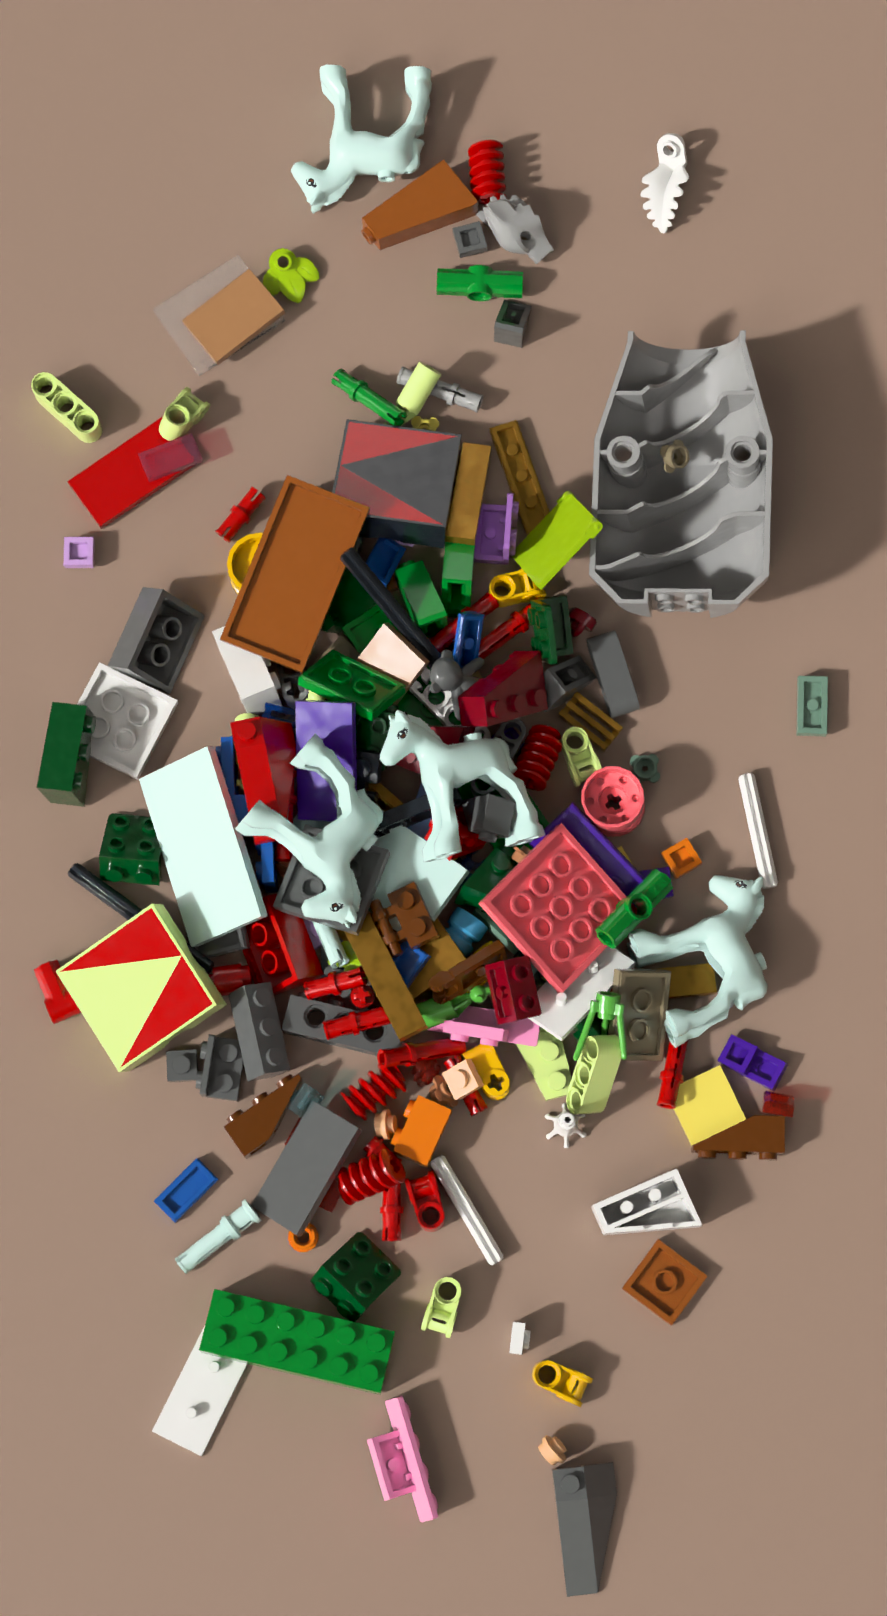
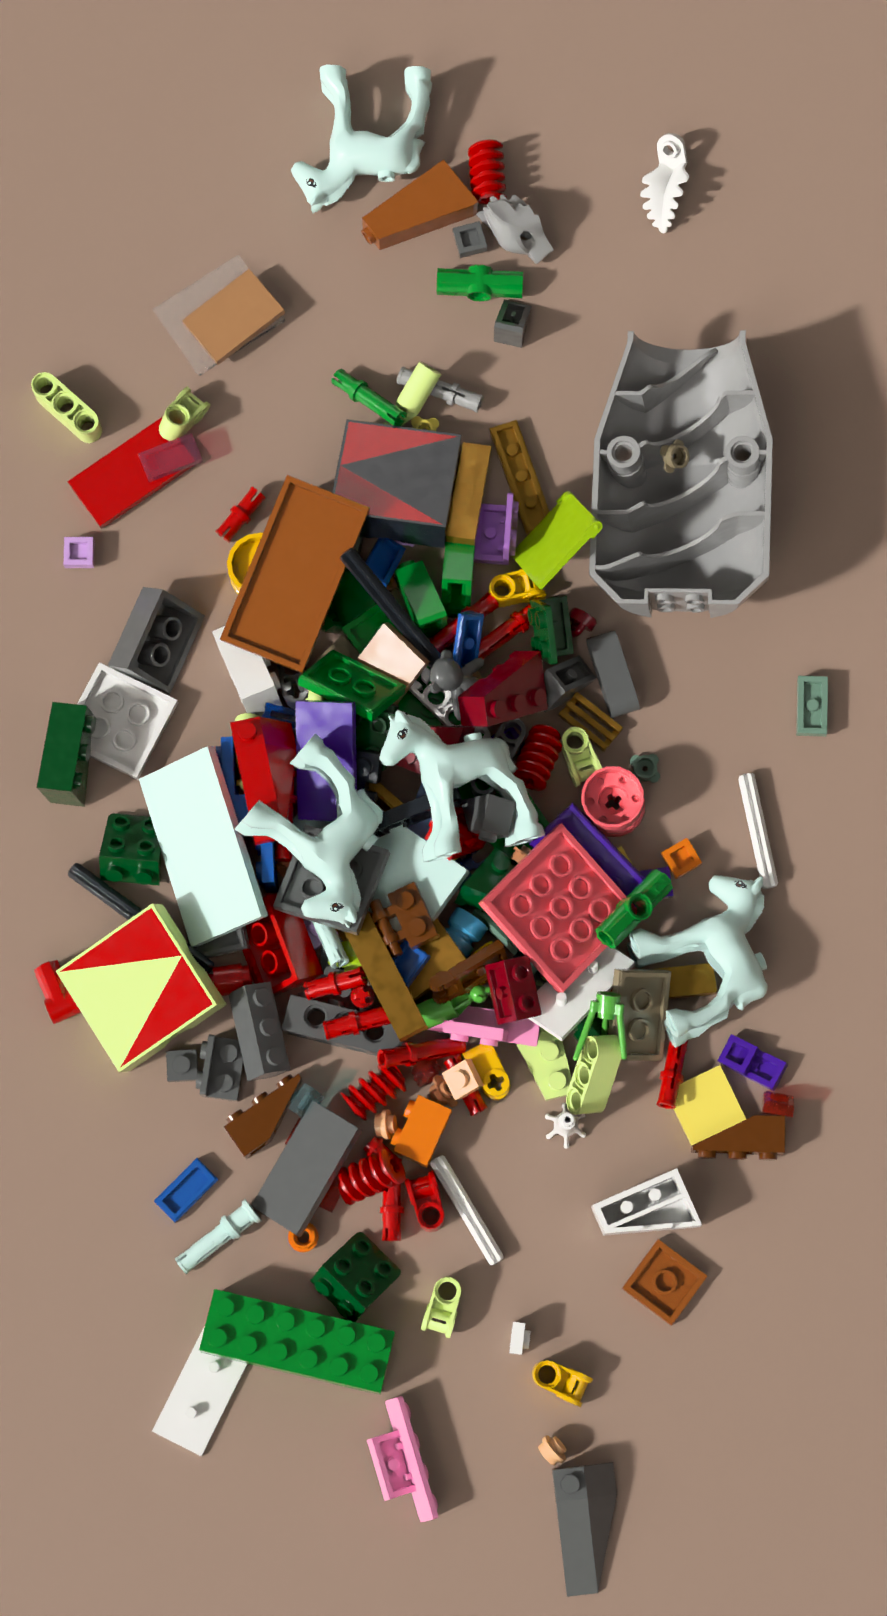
(289, 279): lime plate -> none

